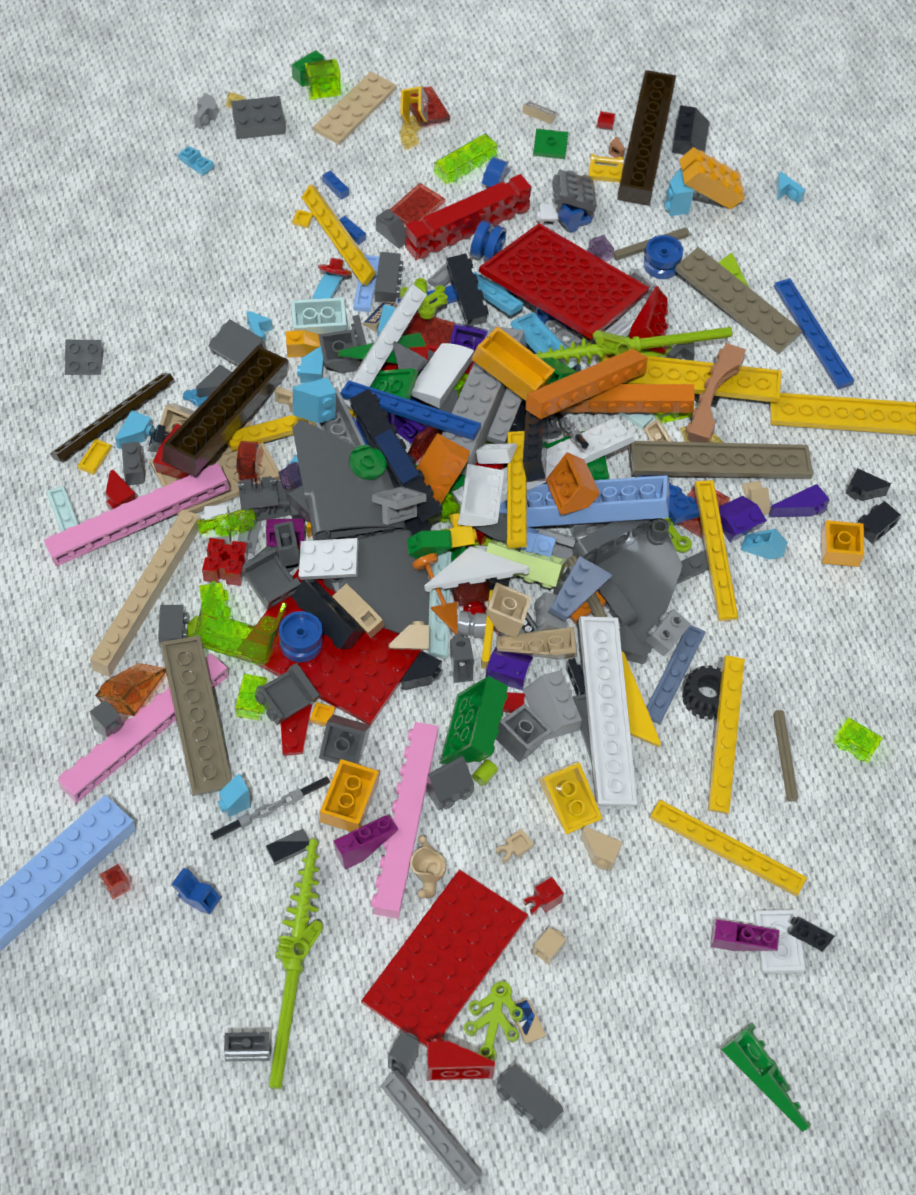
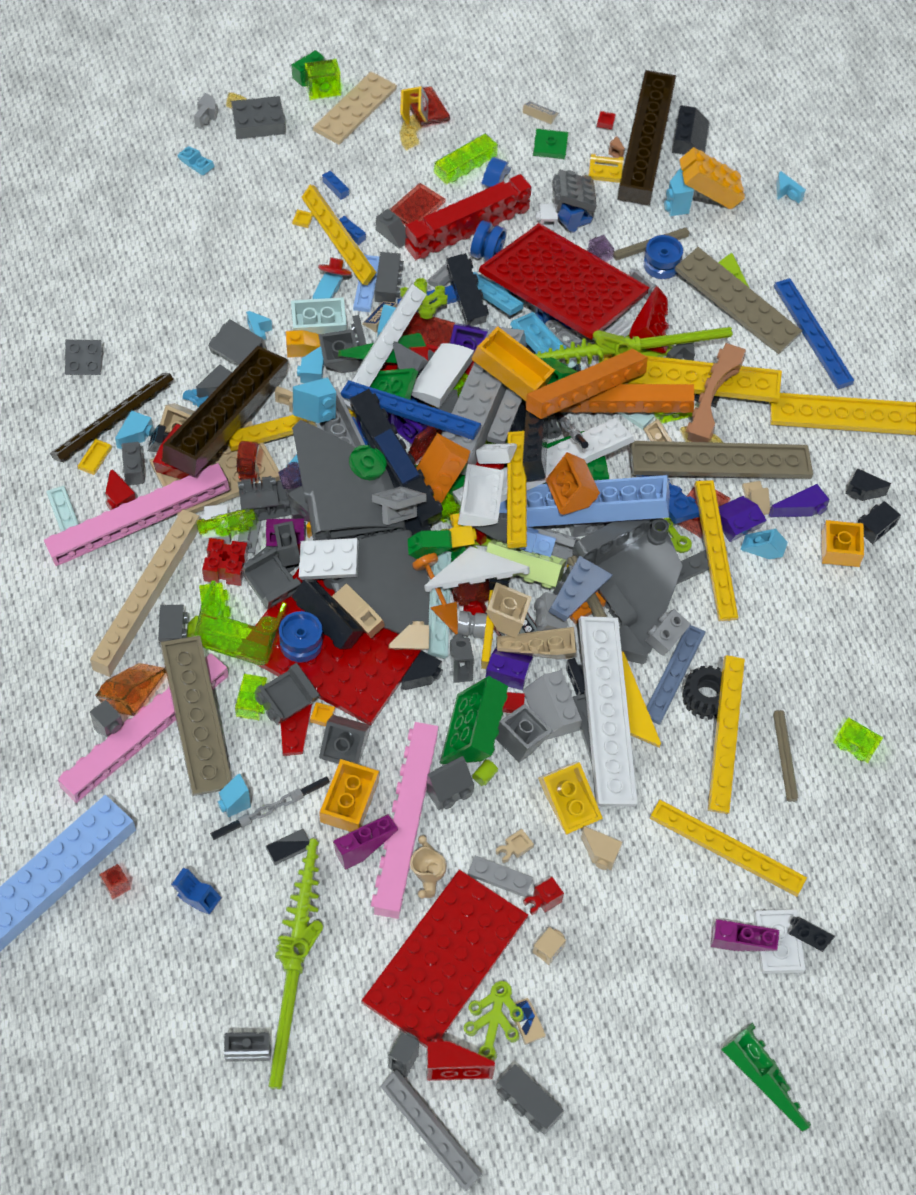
(500, 876): none -> light grey plate

